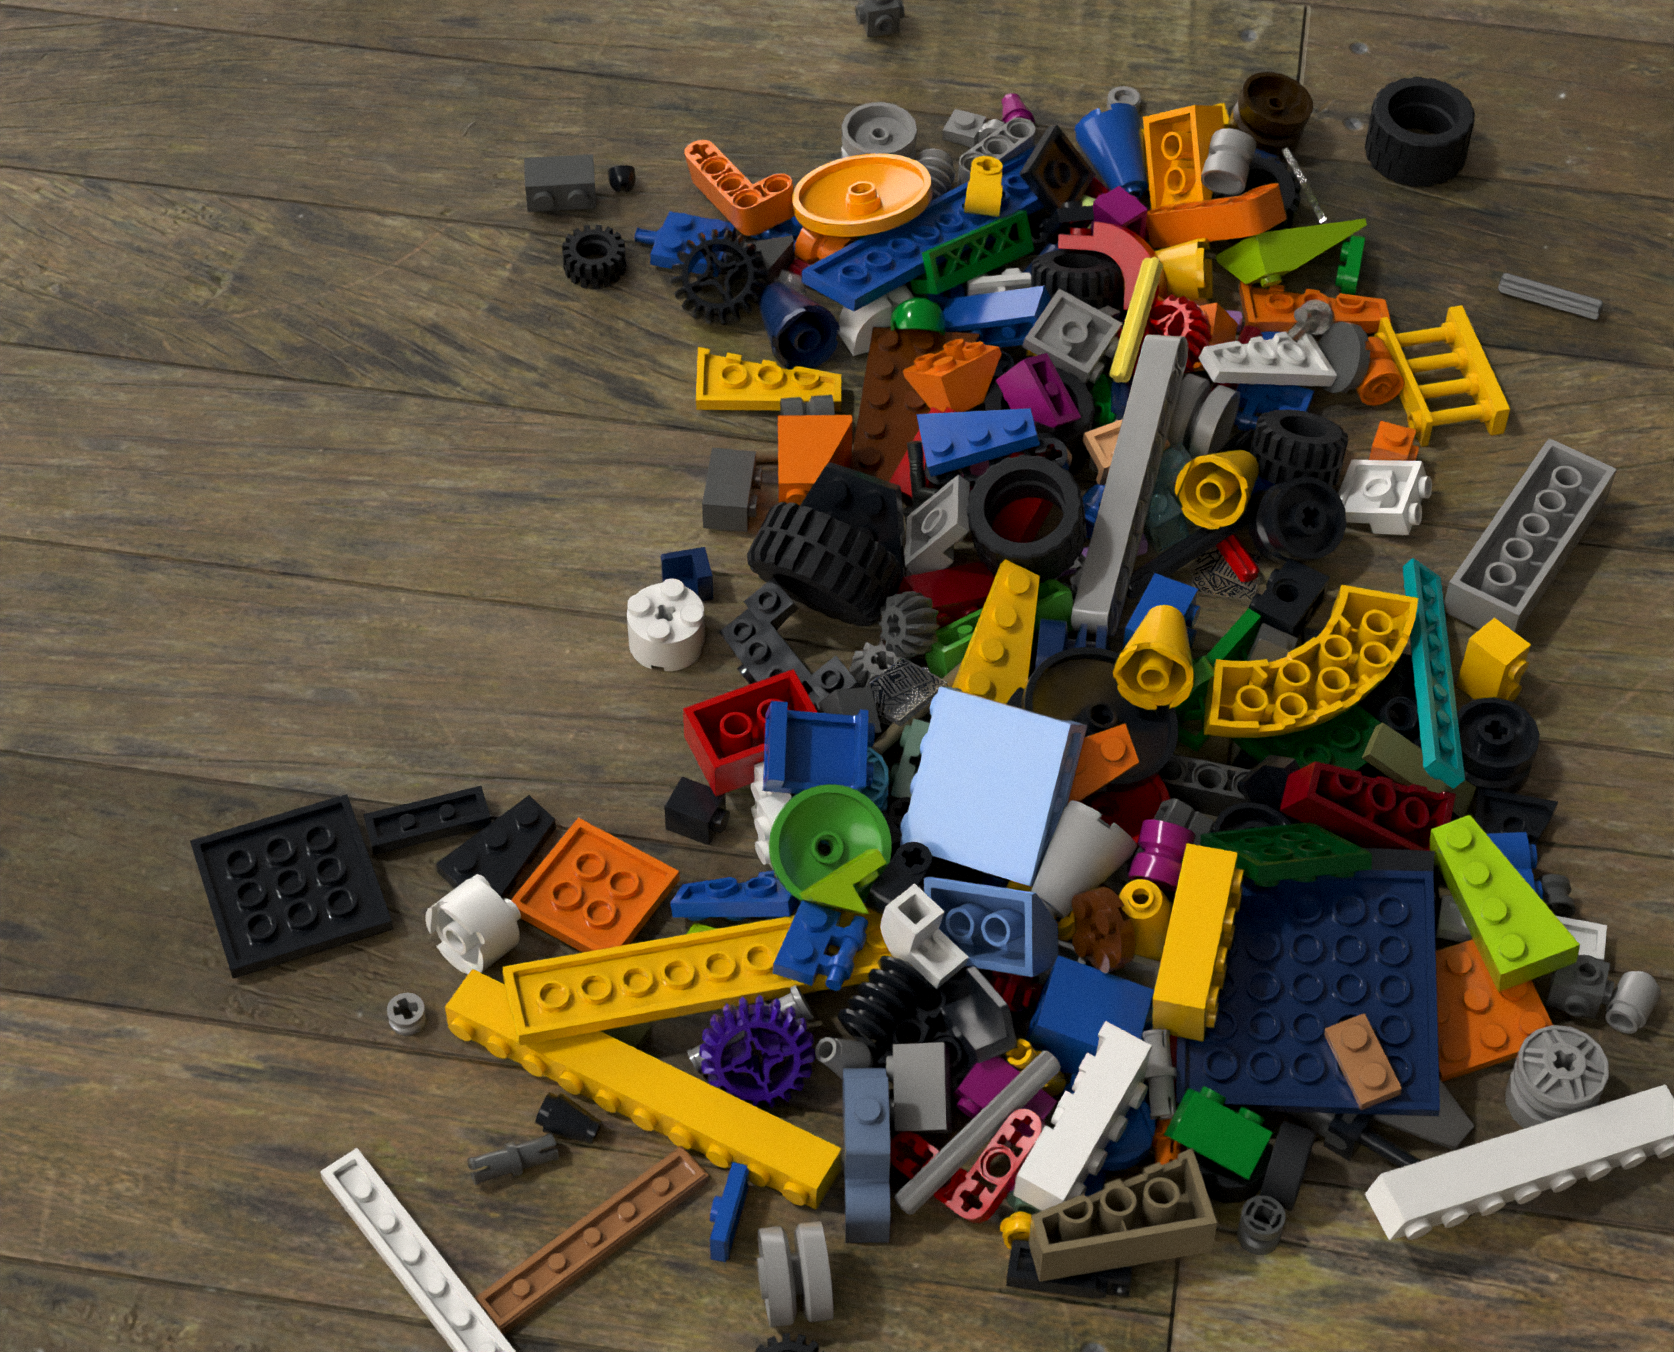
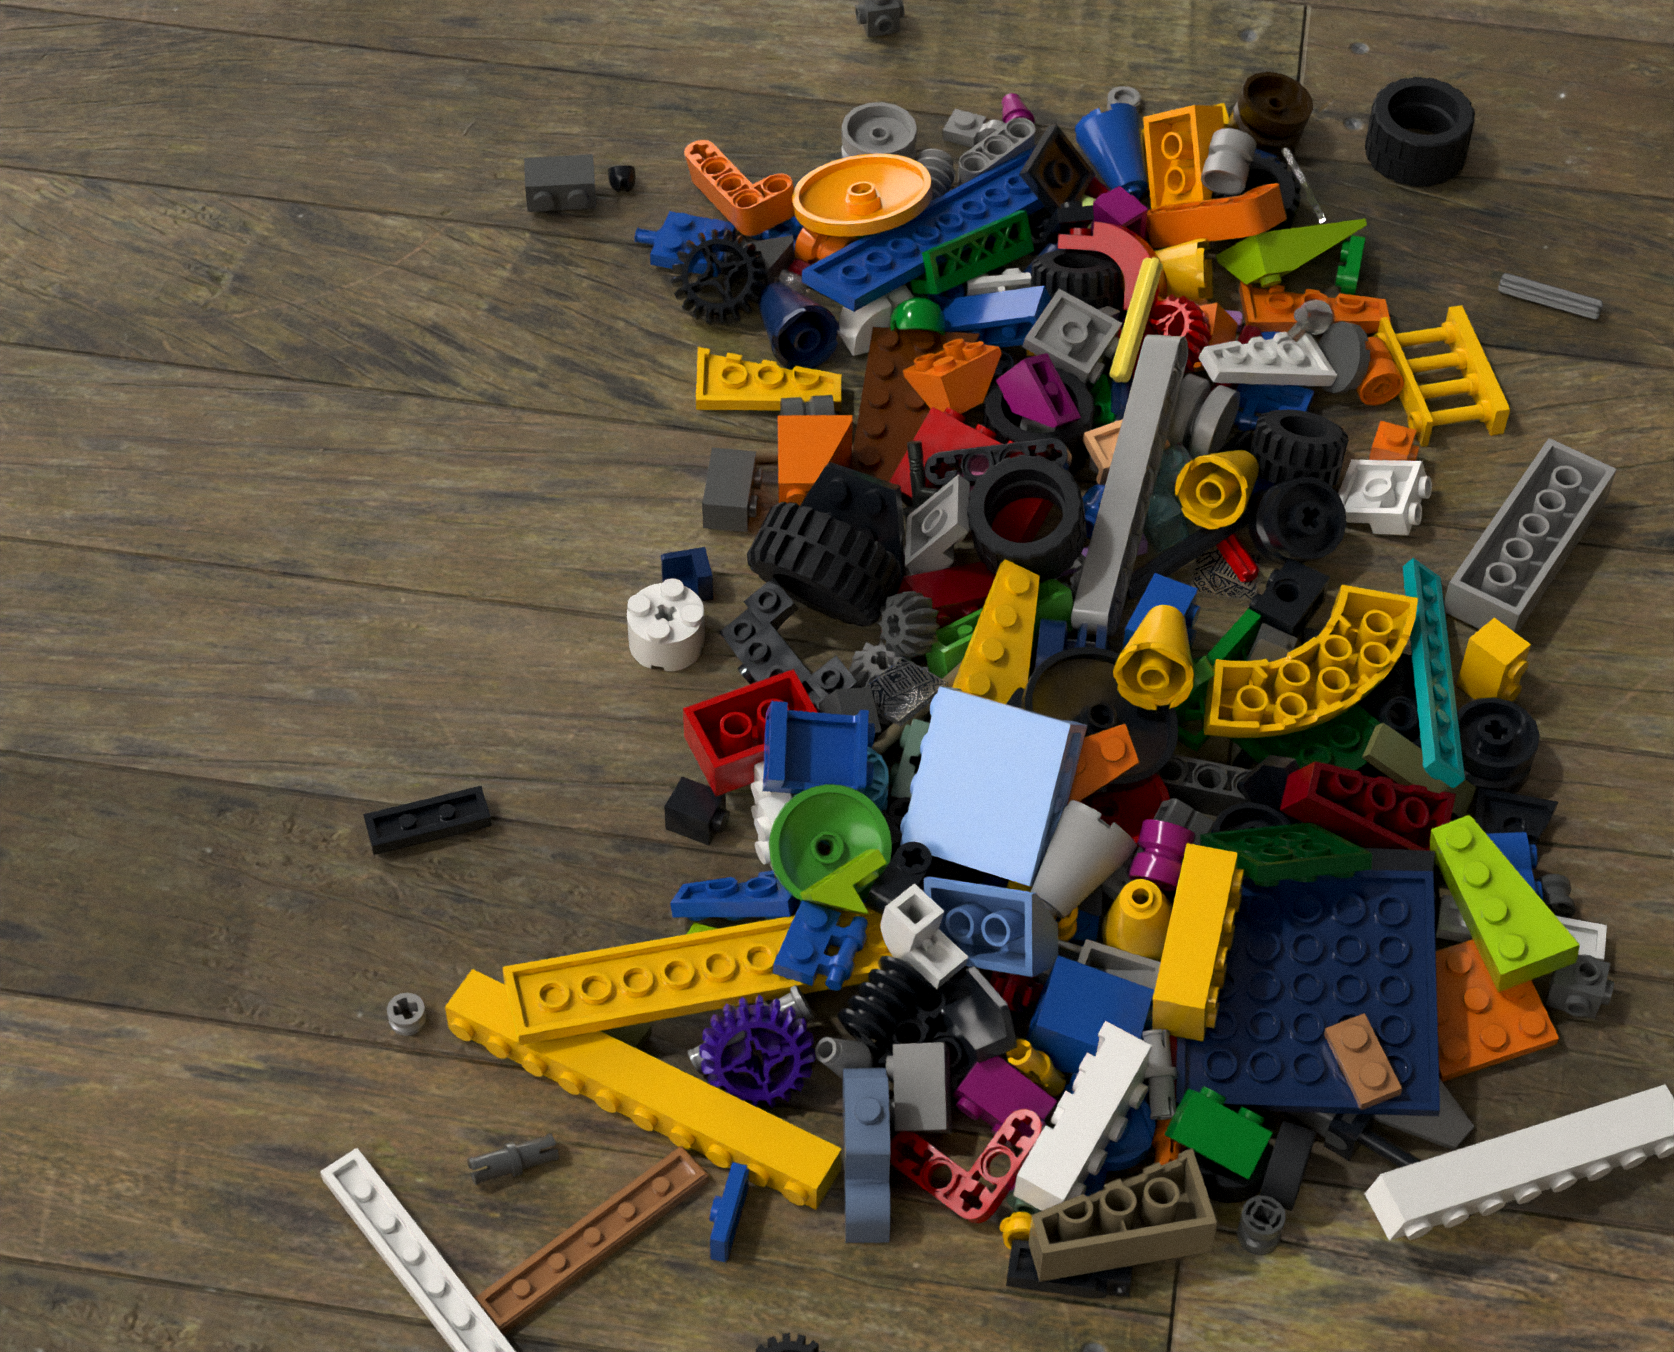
(290, 886): black plate -> none
(474, 925): white brick -> none
(501, 848): black wing -> none
(567, 1119): black cone -> none
(594, 270): black tyre -> none
(594, 889): orange plate -> none
(794, 1274): light grey wheel -> none
(973, 437): blue wing -> none
(976, 1132): light grey axle -> none
(985, 187): yellow piece -> none
(1101, 930): reddish brown plate -> none
(1555, 1075): light grey wheel -> none
(1632, 1001): light grey brick -> none

